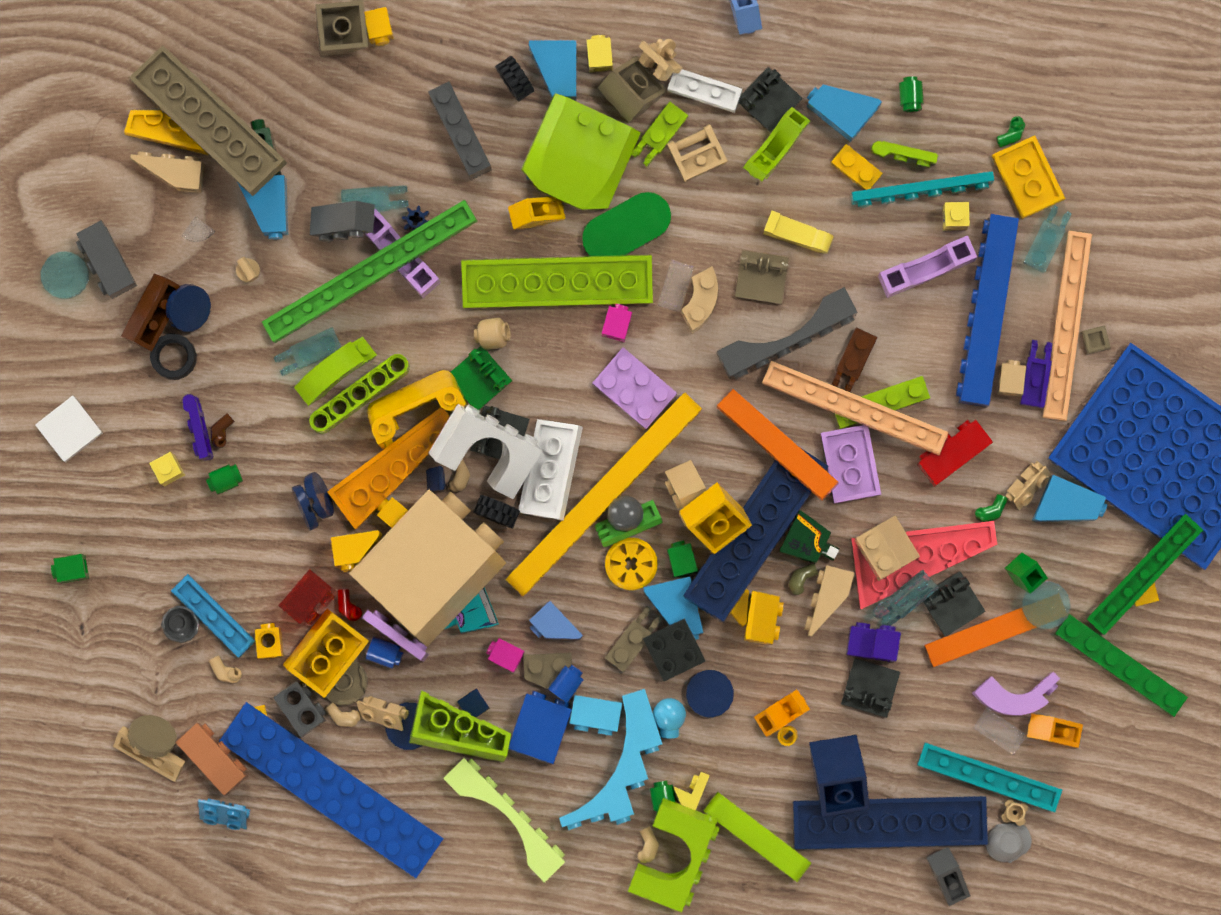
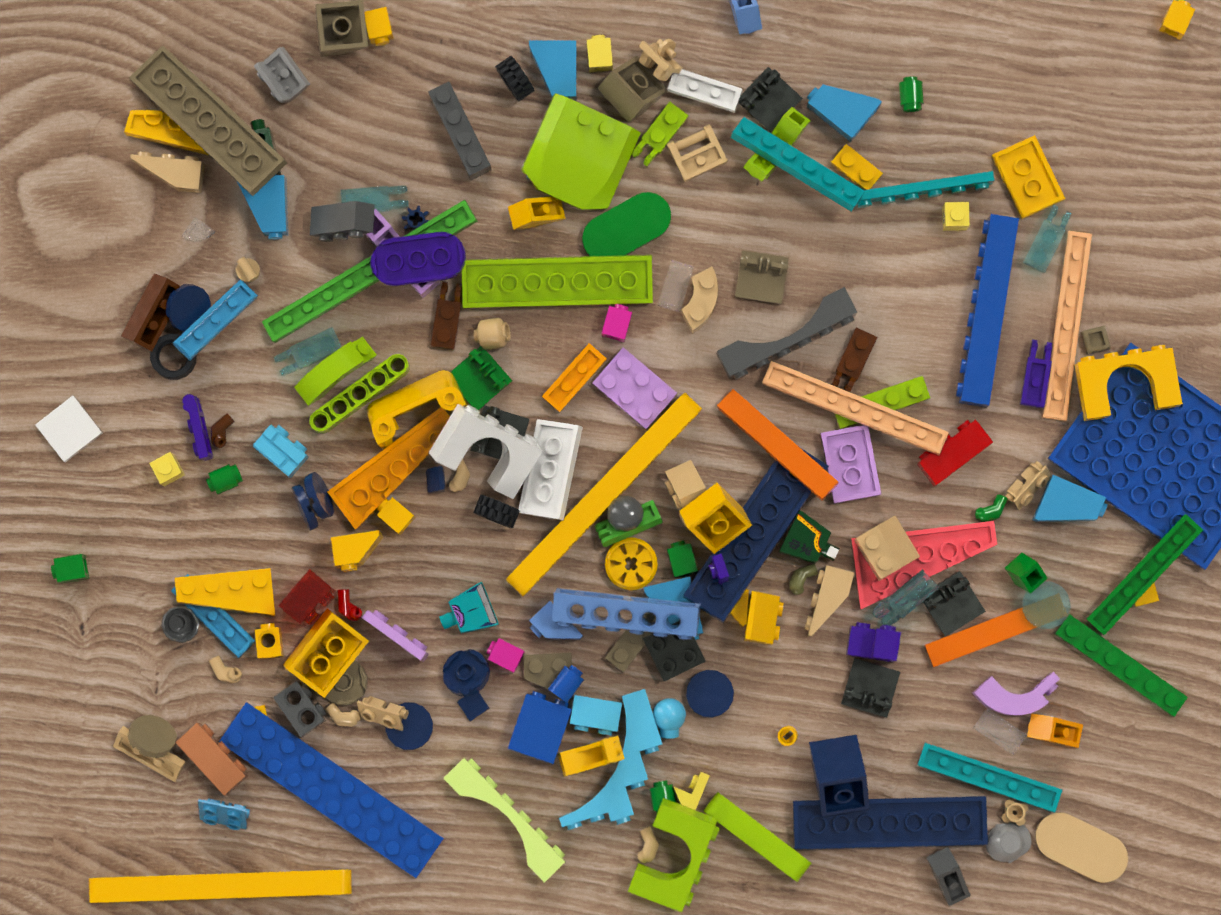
(64, 275): clear light blue tile -> none
(105, 260): dark grey brick -> none
(215, 320): none -> dark azure tile
(220, 886): none -> yellow beam
(238, 591): none -> yellow wing
(280, 450): none -> medium azure brick
(282, 76): none -> light grey bracket
(384, 653): blue brick -> none
(418, 259): none -> dark purple tile
(430, 565): tan brick -> none
(447, 319): none -> reddish brown hinge
(453, 730): lime wedge -> none
(466, 672): none -> dark blue tile
(574, 377): none -> light orange plate
(591, 756): none -> yellow arch
(638, 606): none -> medium blue brick
(718, 569): none -> dark purple plate
(781, 713): light orange brick -> none
(797, 164): none -> teal plate
(797, 233): light yellow leg -> none
(903, 153): lime hinge -> none
(927, 267): lavender arch -> none
(1011, 378): tan brick -> none
(1014, 132): green arm -> none
(1081, 847): none -> tan tile
(1156, 365): none -> yellow arch
(1177, 18): none -> yellow brick

